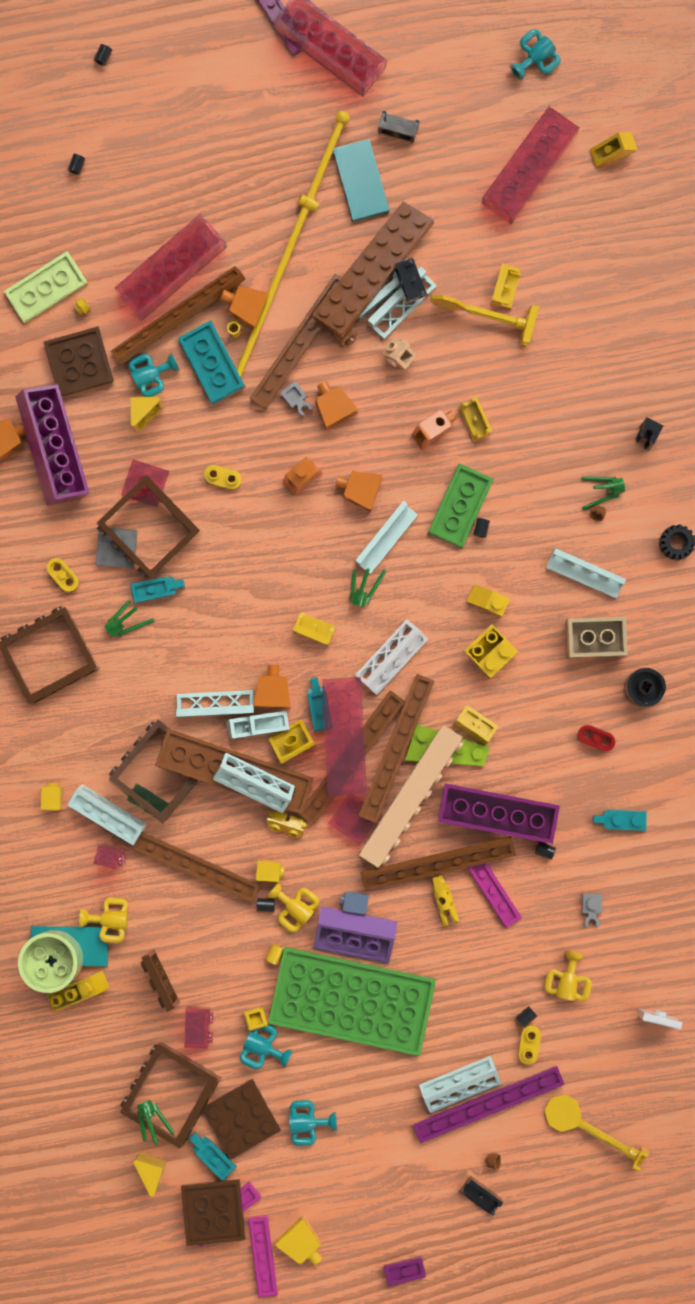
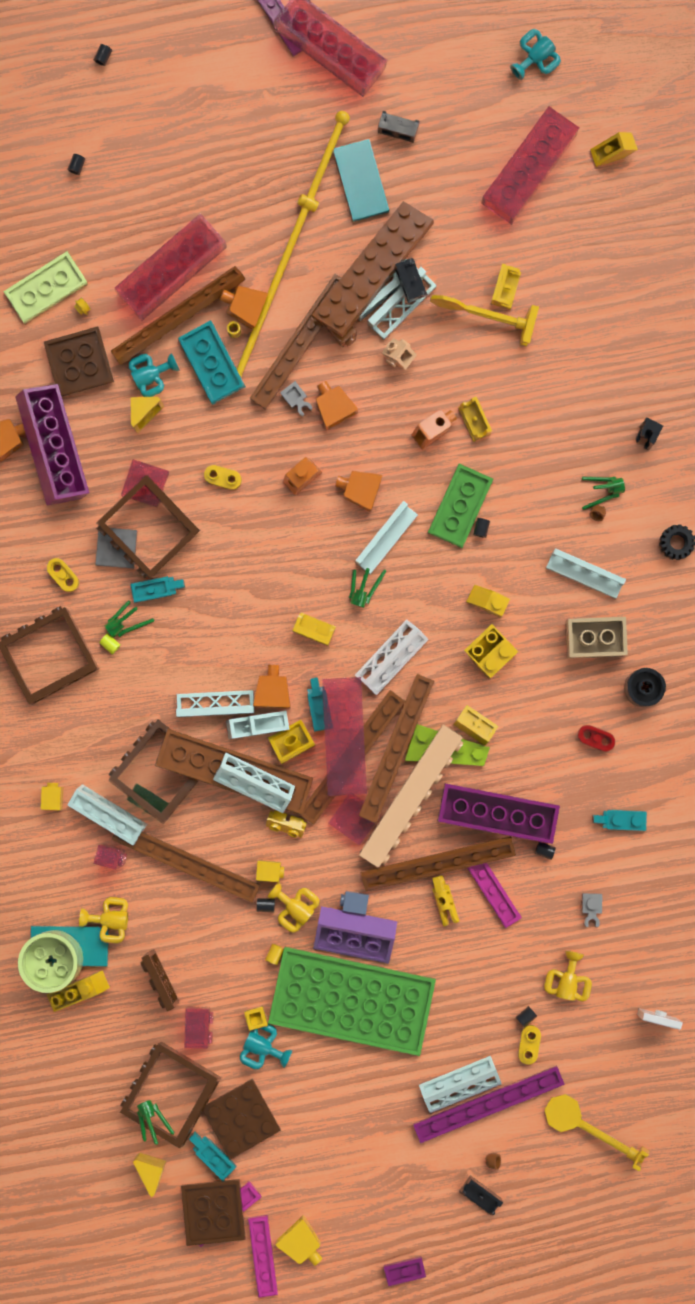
(109, 643): none -> neon yellow hinge
(307, 1122): teal piece -> none

